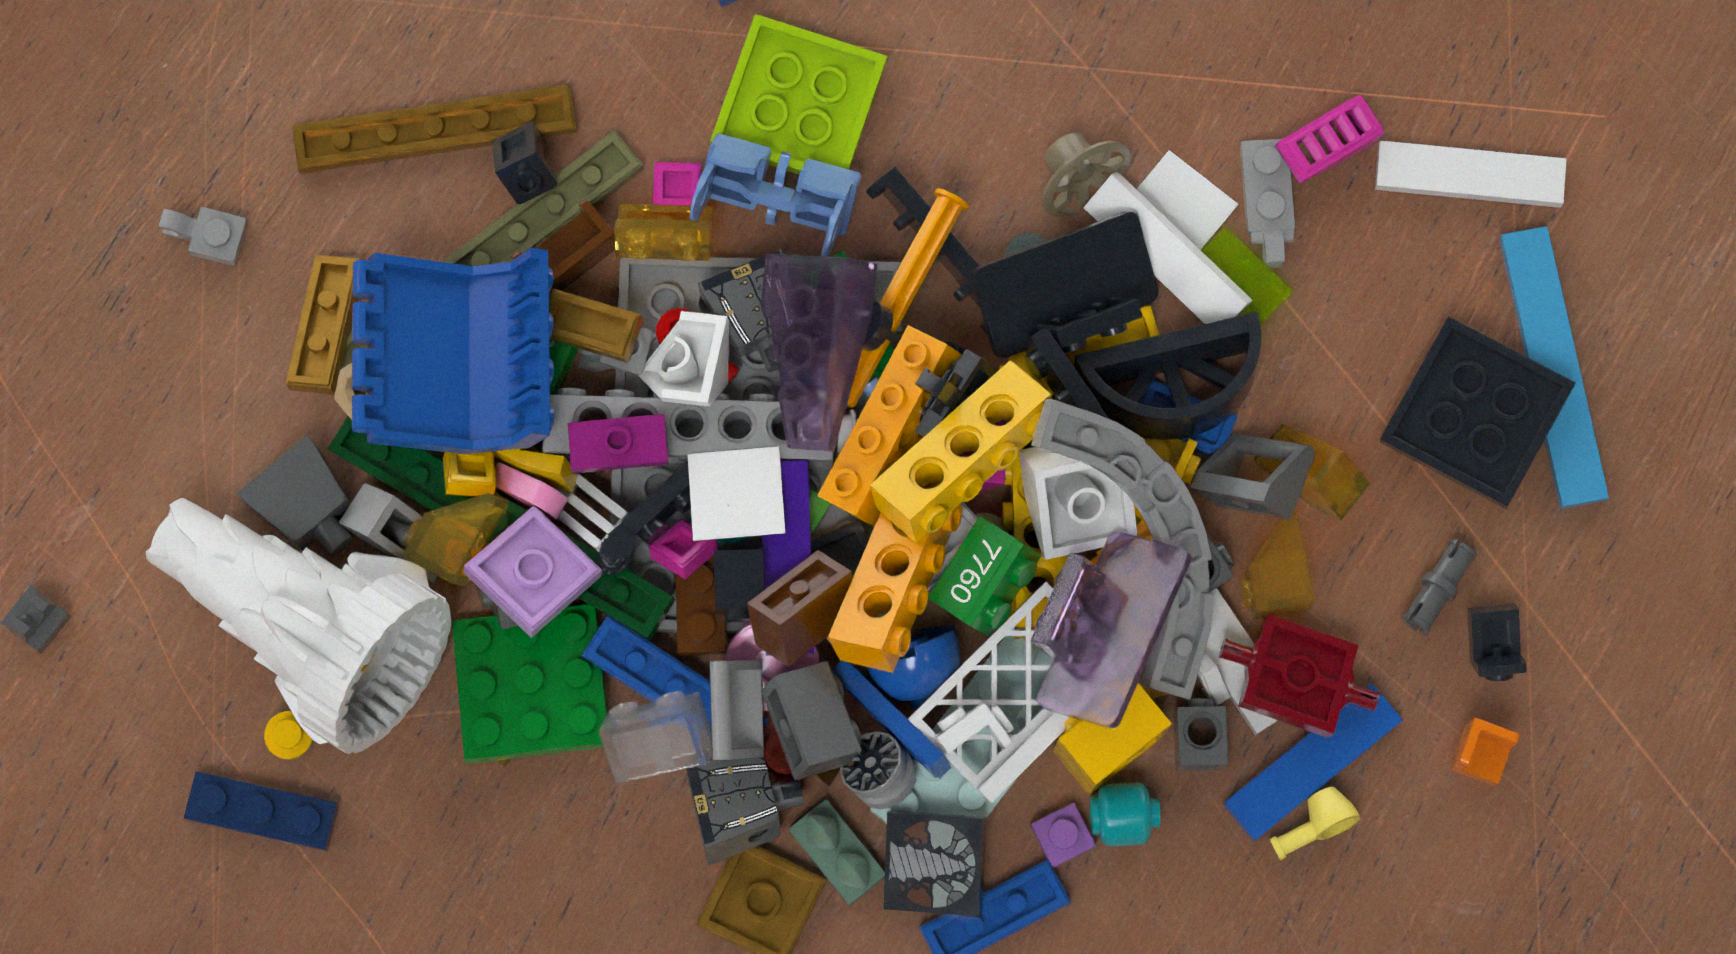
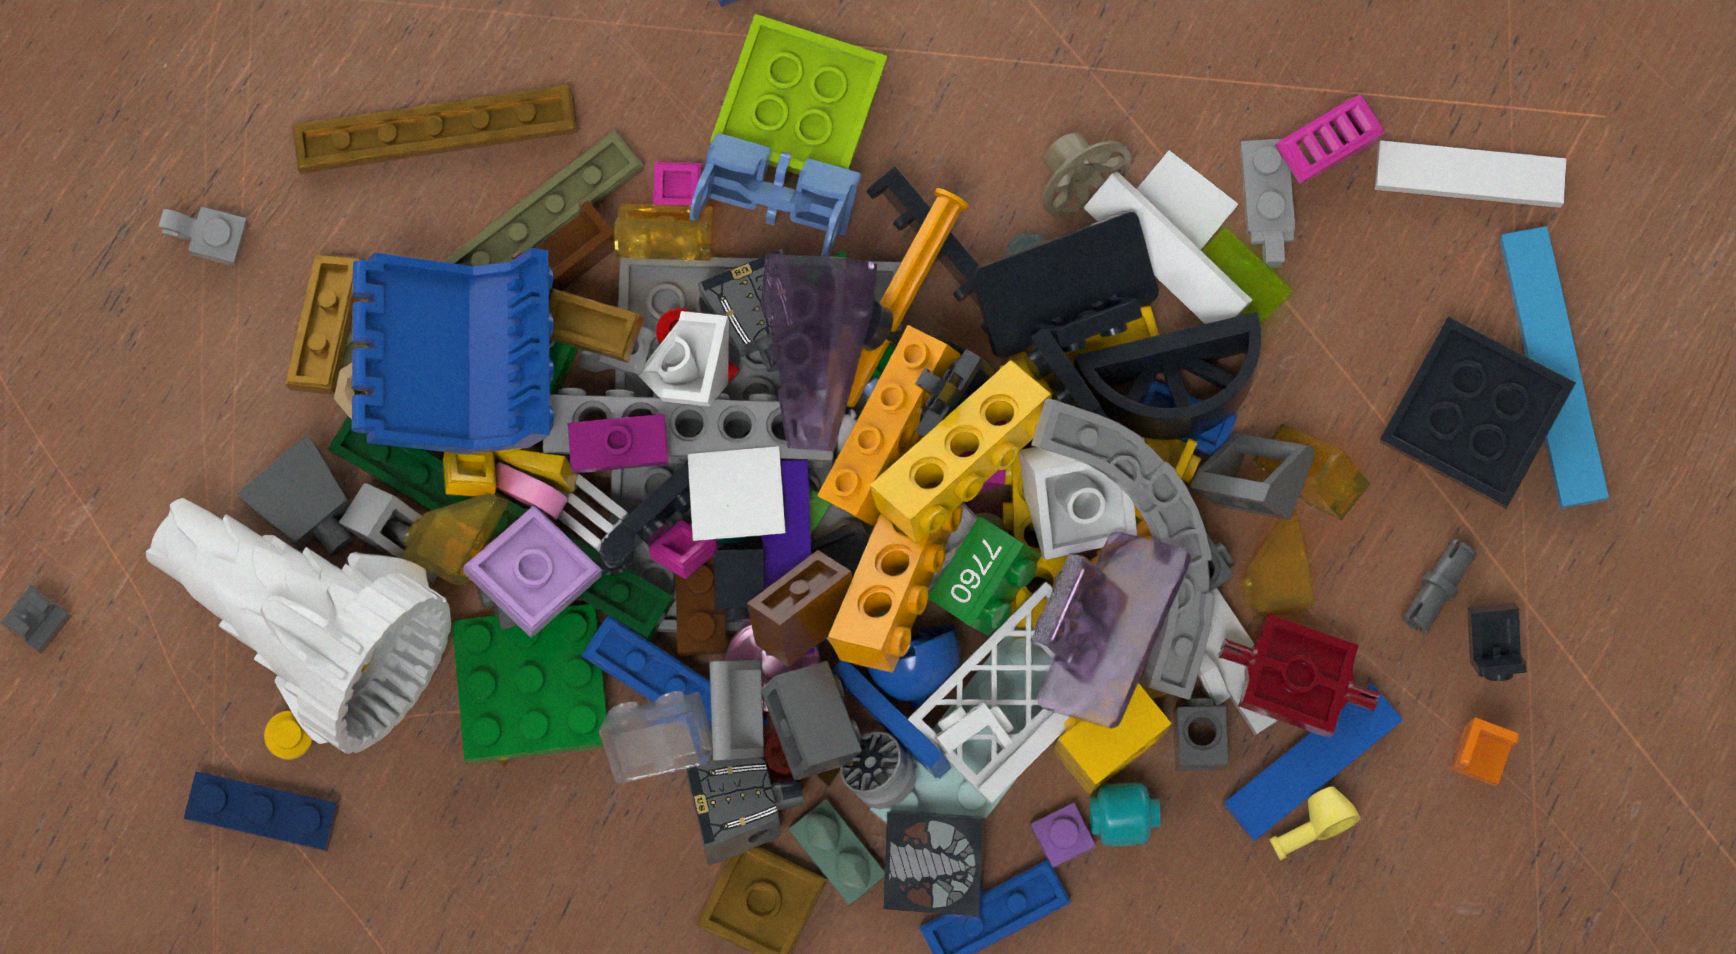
(522, 164): black bracket -> none

